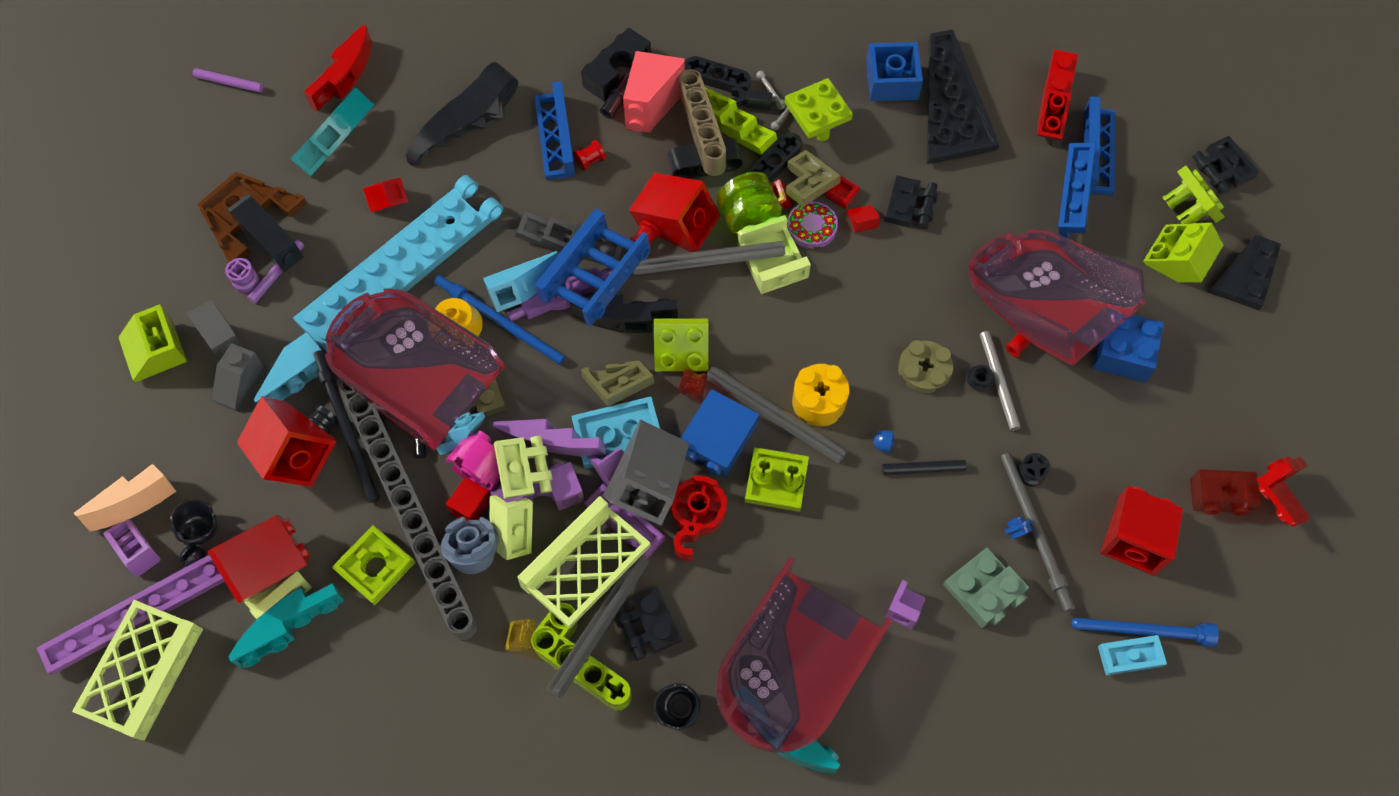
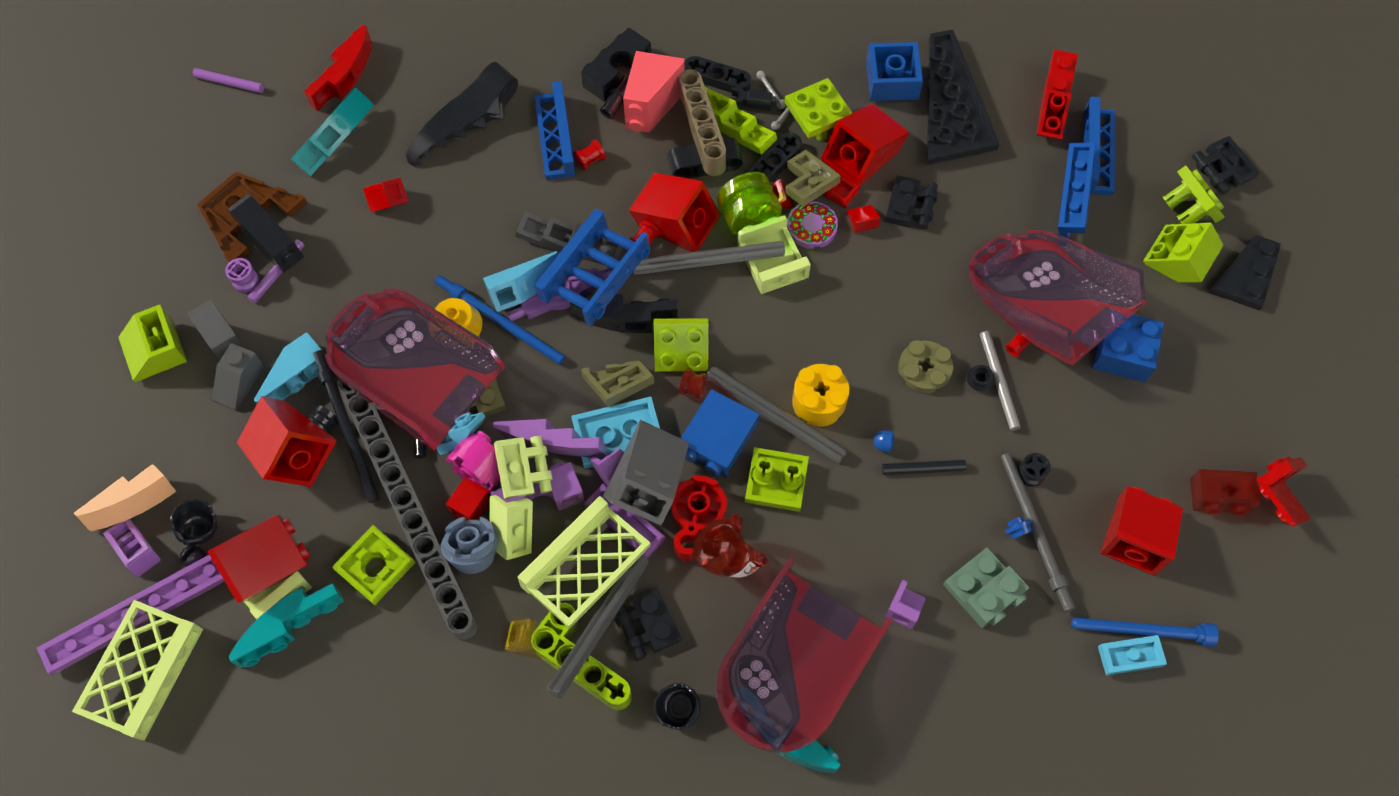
(405, 256): medium azure hinge -> none
(724, 551): none -> clear red piece
(863, 144): none -> red slope

